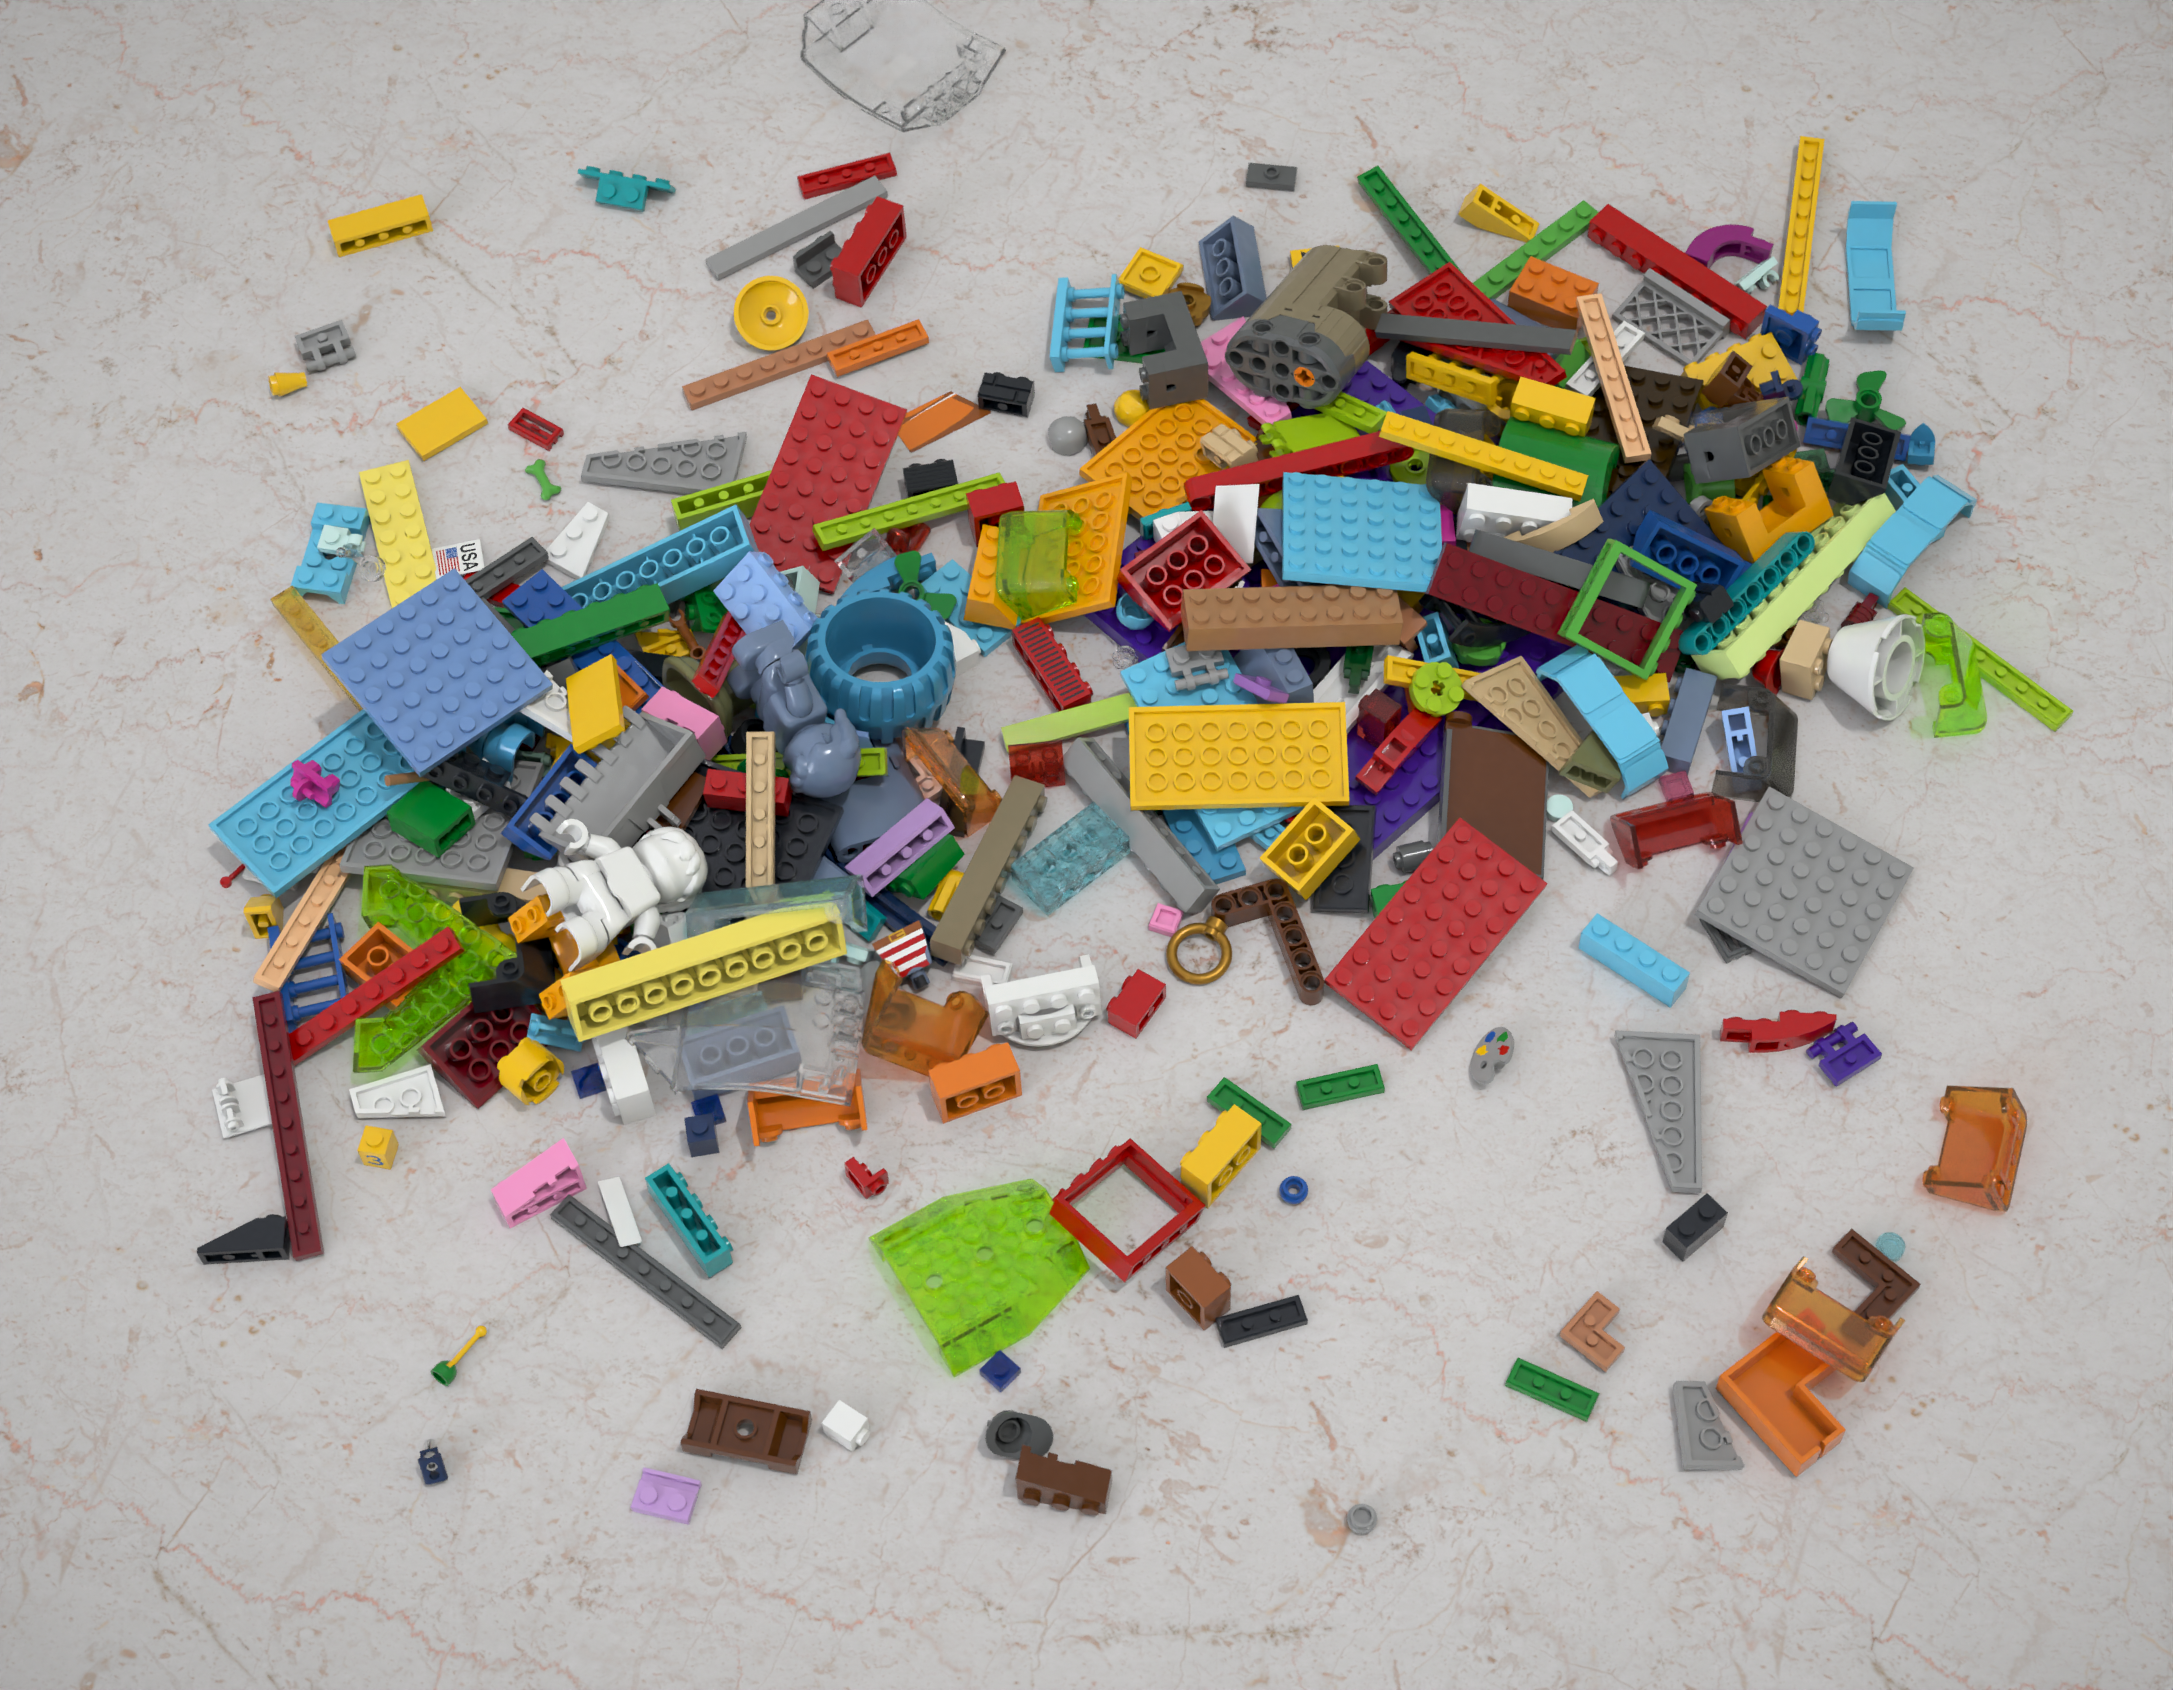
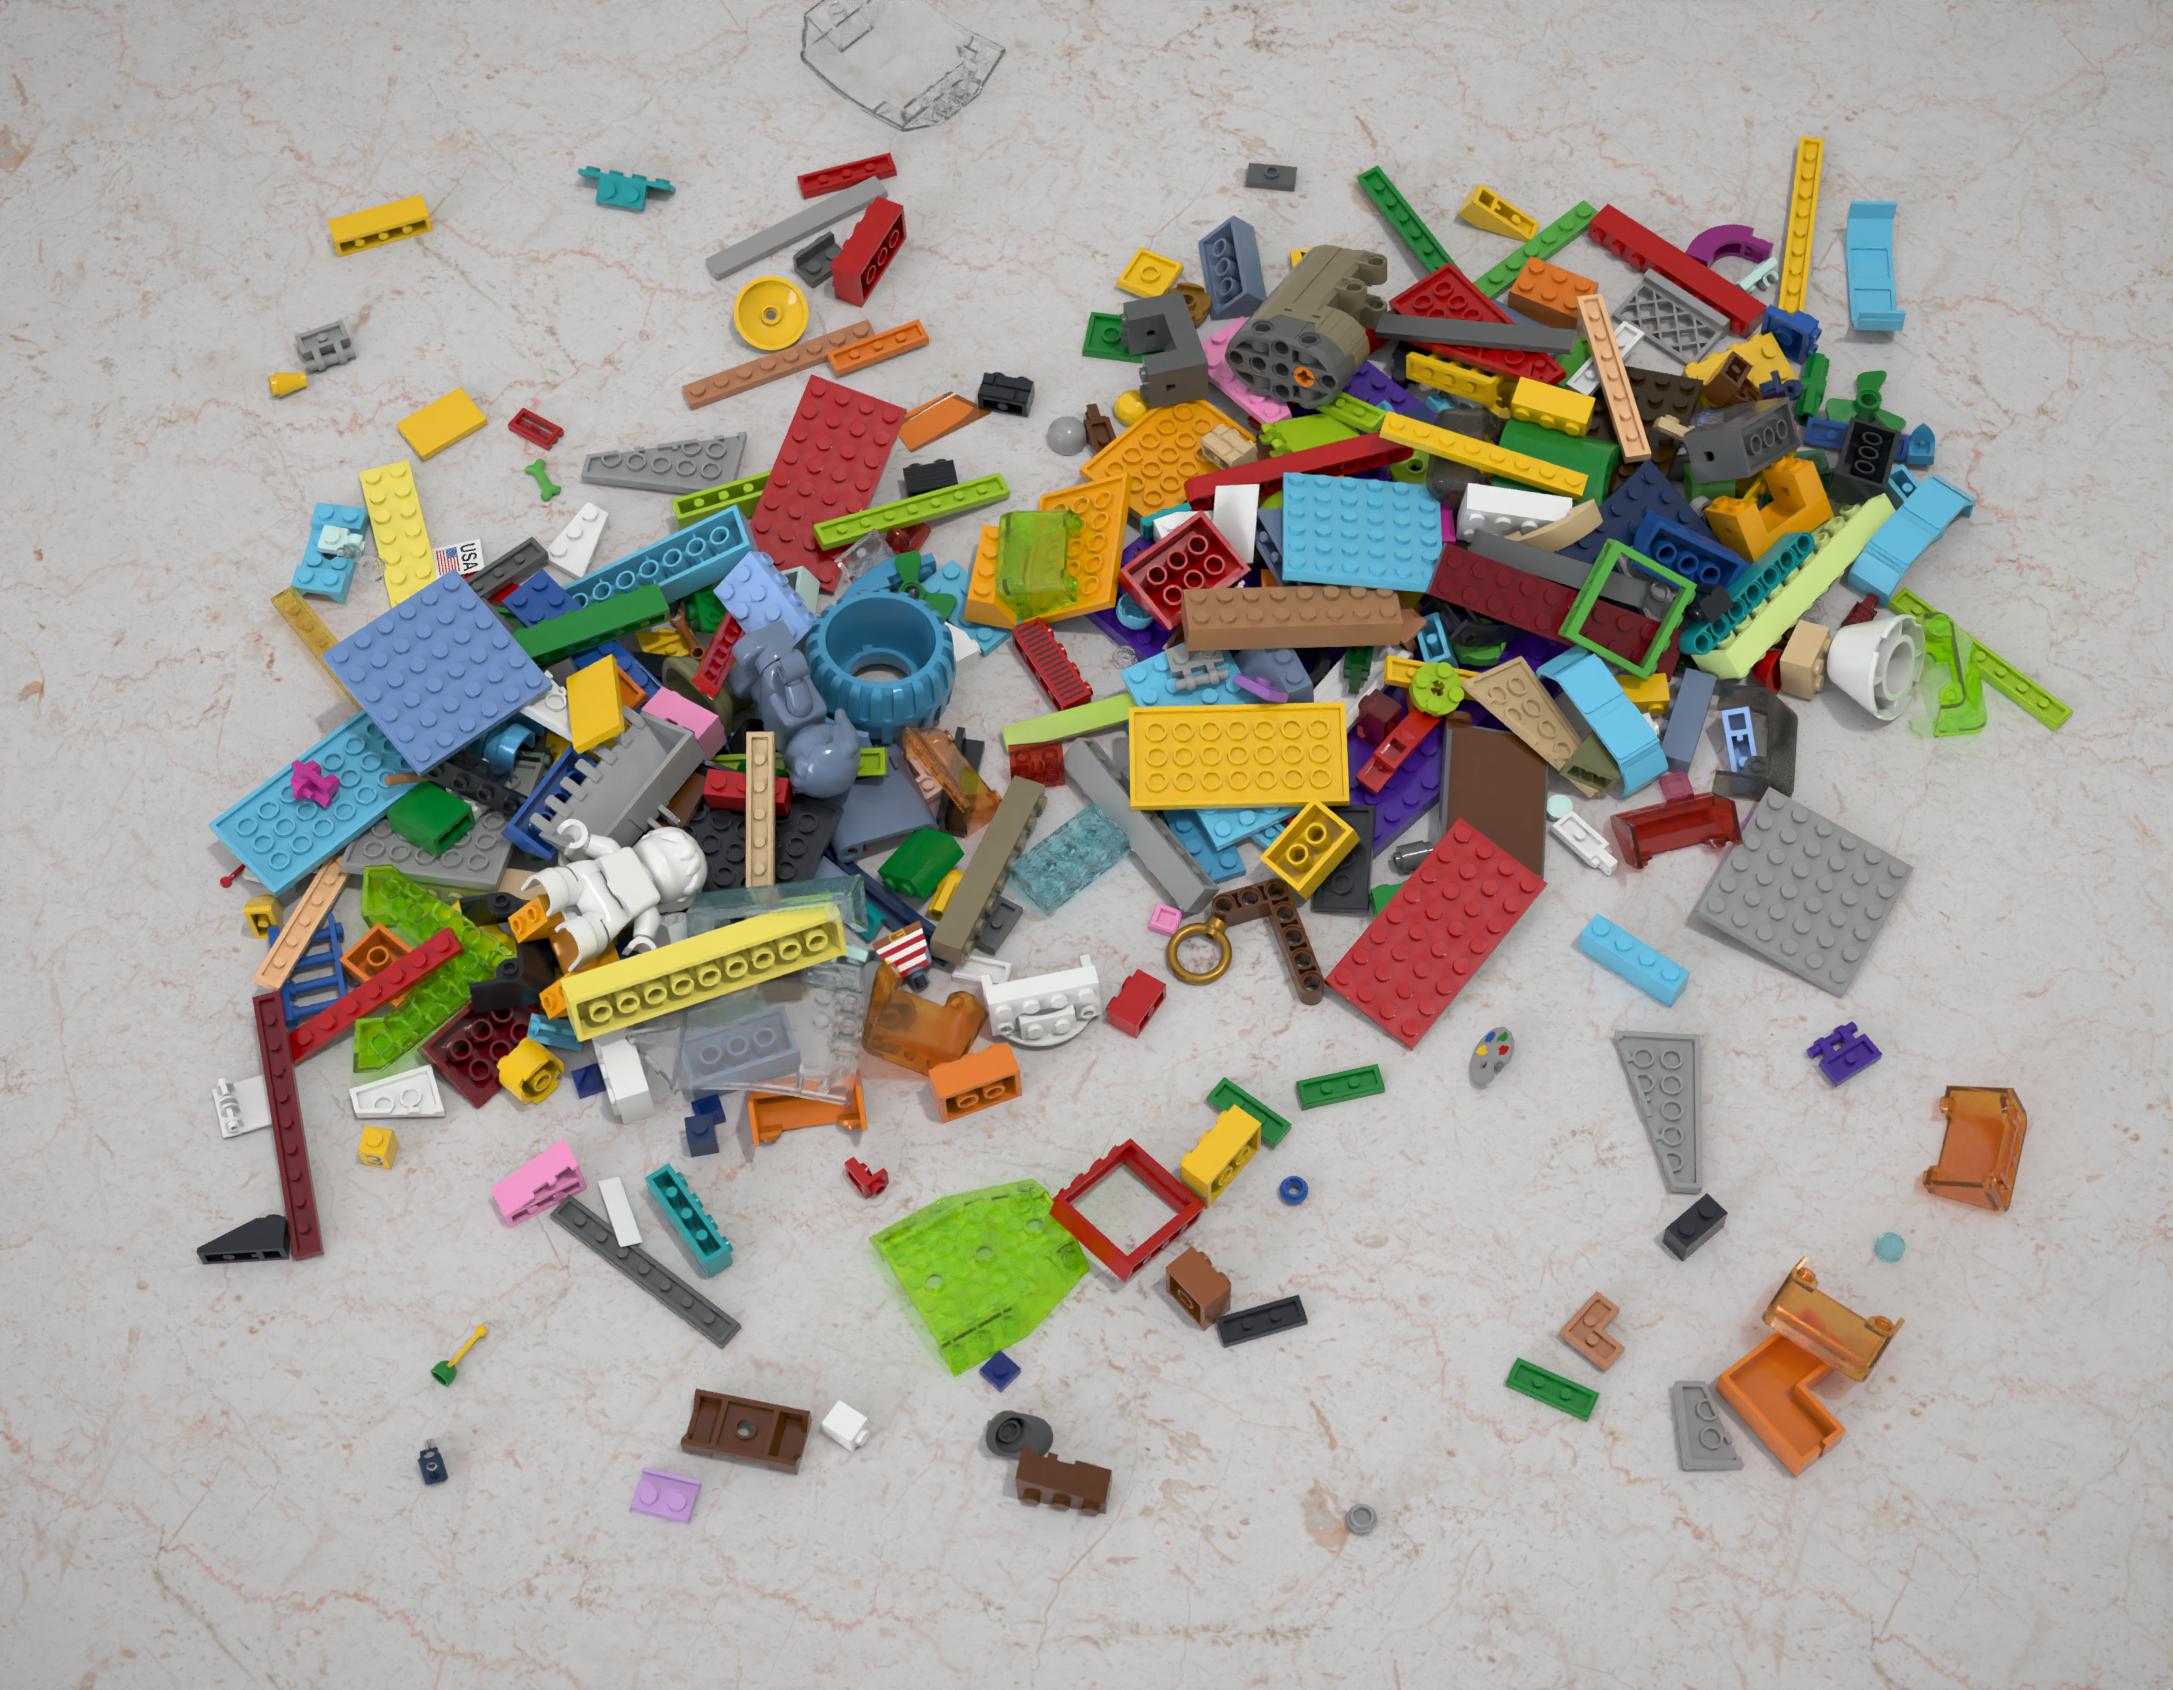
(900, 846): lavender brick -> none
(989, 504): red brick -> none
(1065, 314): medium azure fence -> none
(1720, 945): dark grey tile -> none
(1788, 1032): red slope -> none
(1891, 1282): reddish brown plate -> none

